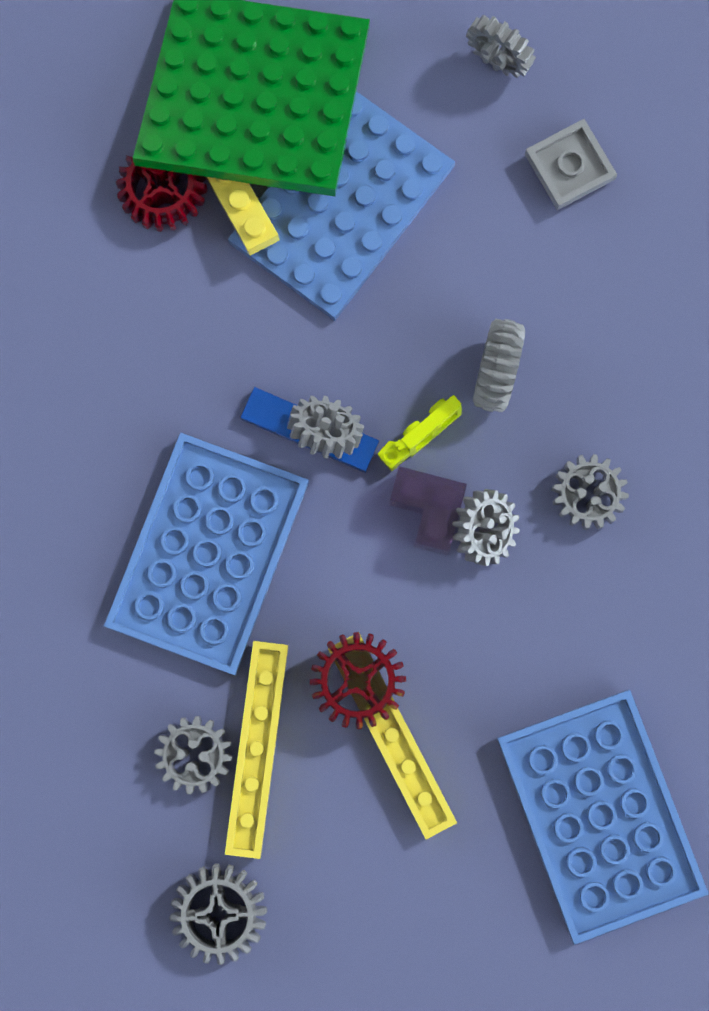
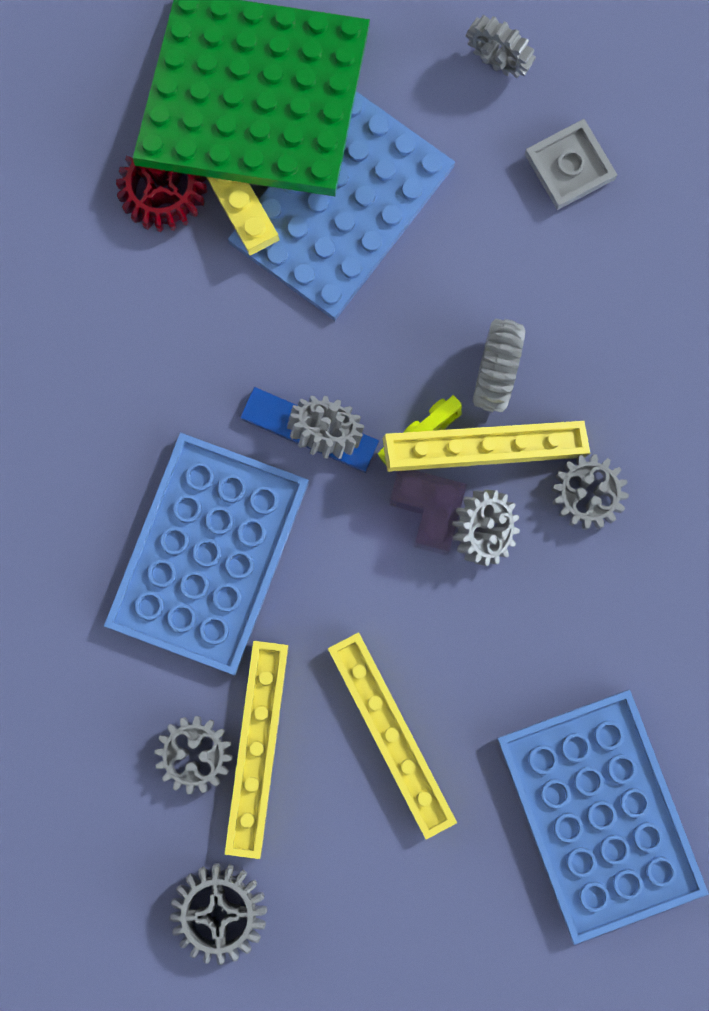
(339, 656): dark red gear -> none
(485, 445): none -> light yellow plate

